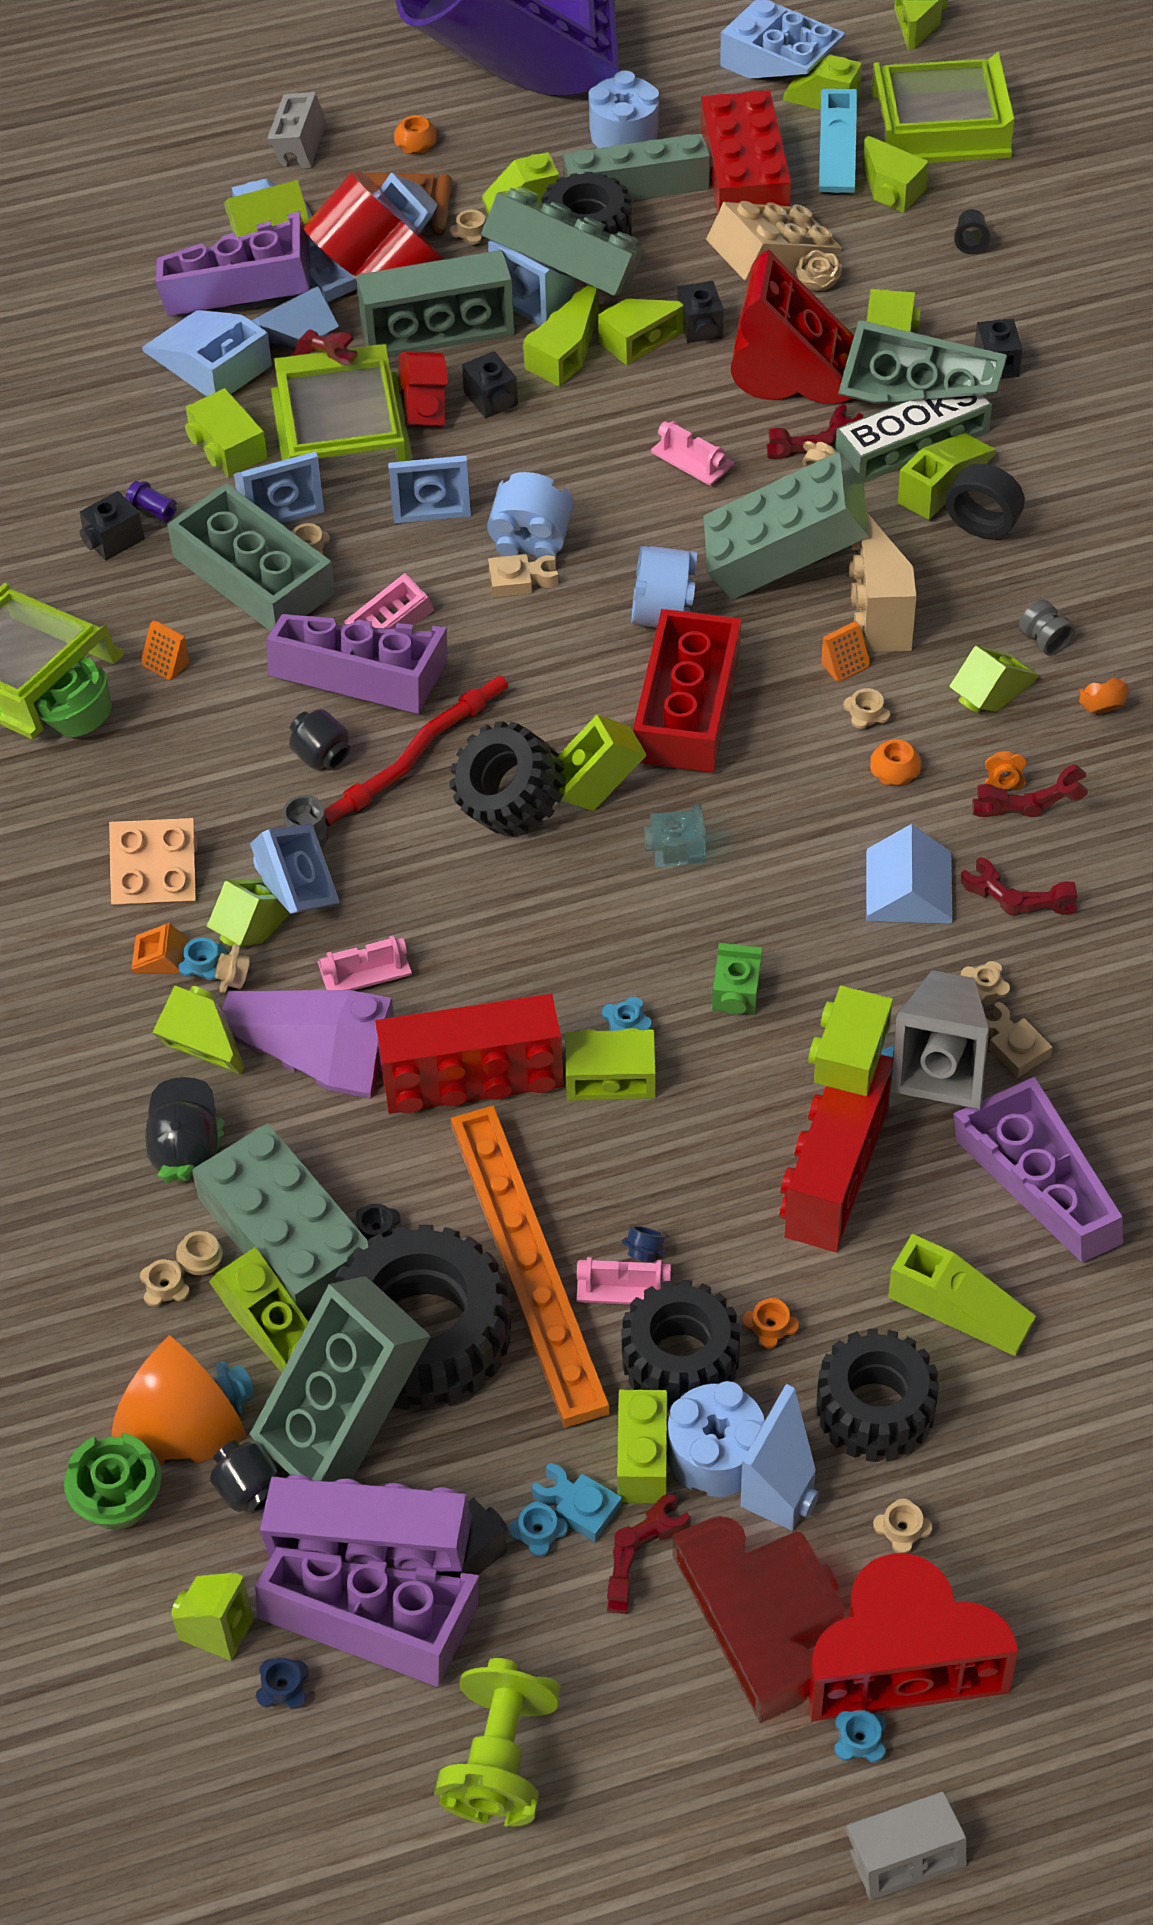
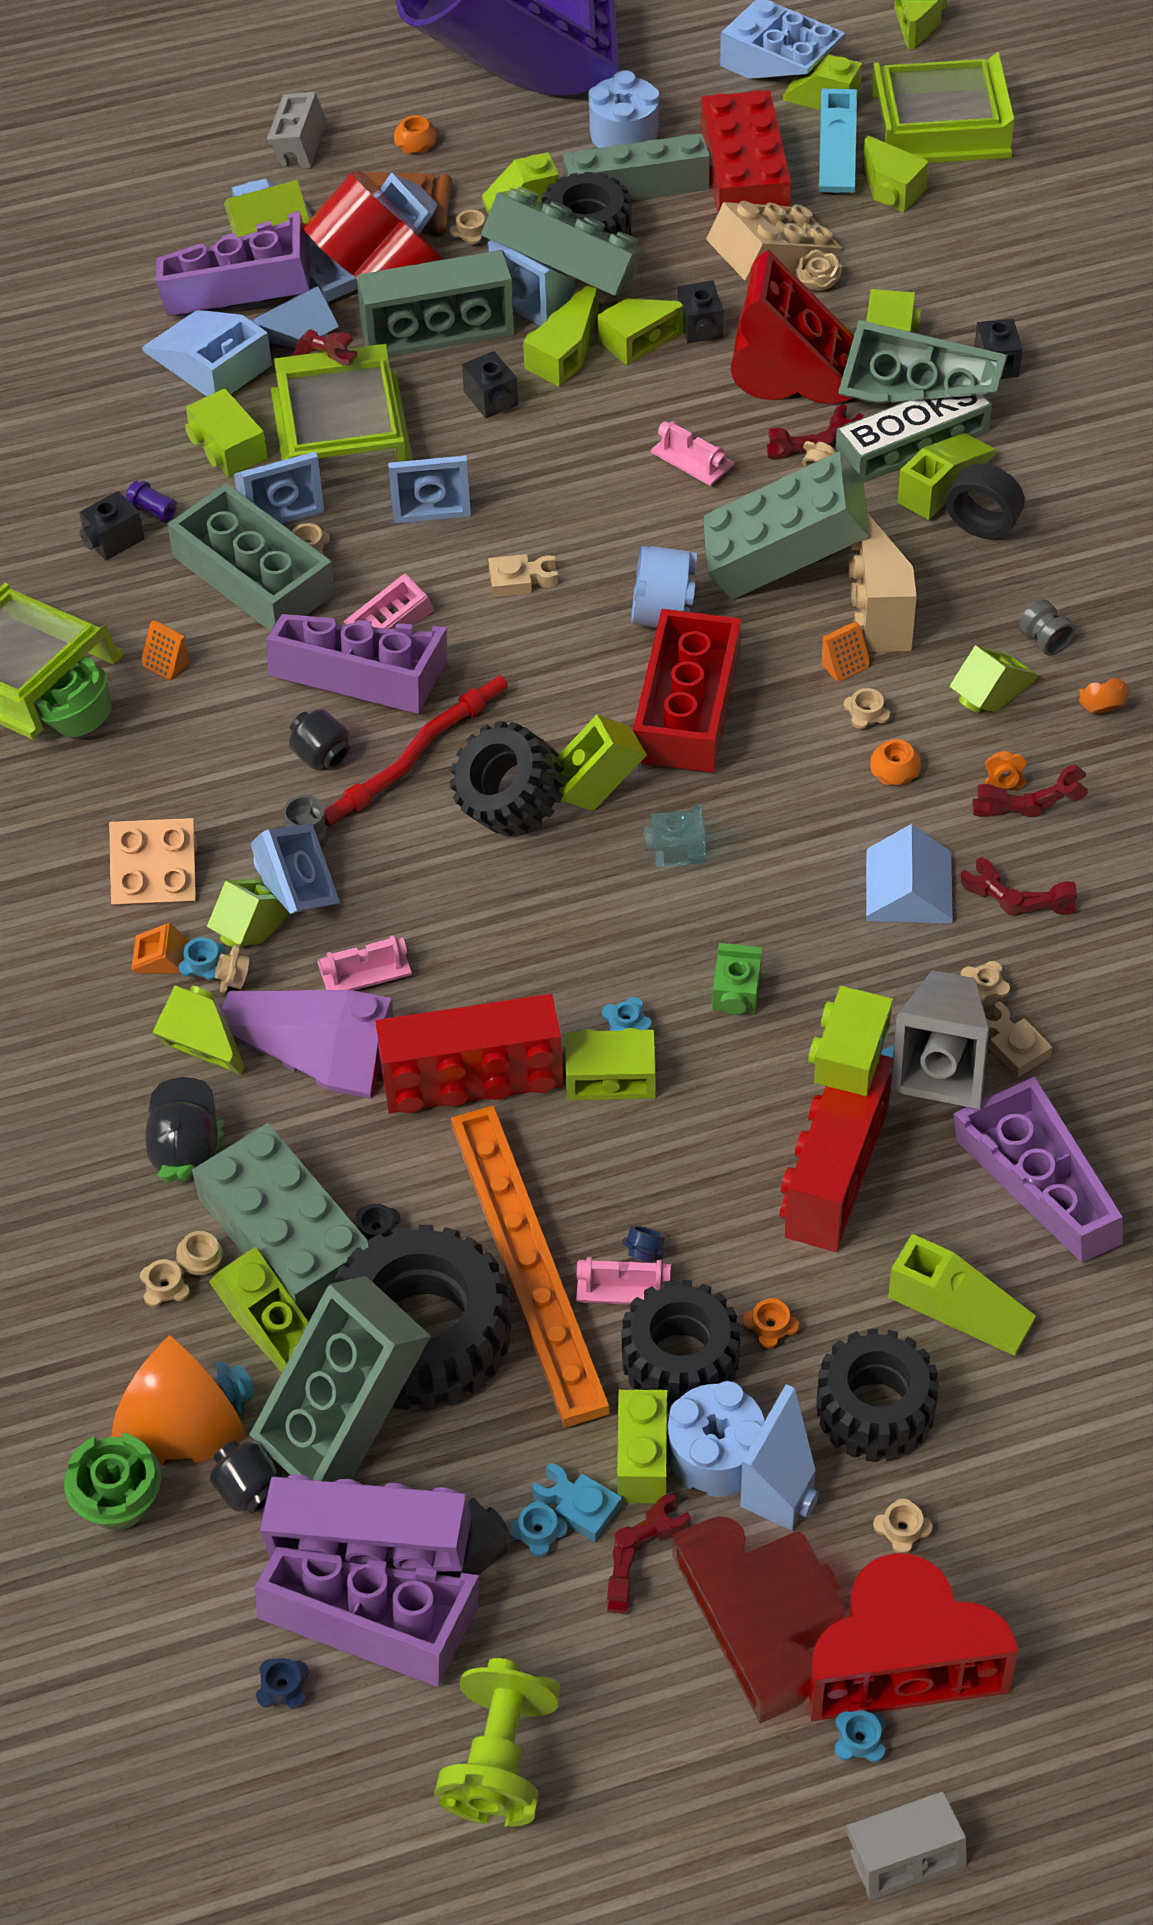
(214, 1614): lime slope -> none
(423, 382): red brick -> none
(529, 516): light blue brick -> none
(972, 241): black piece -> none

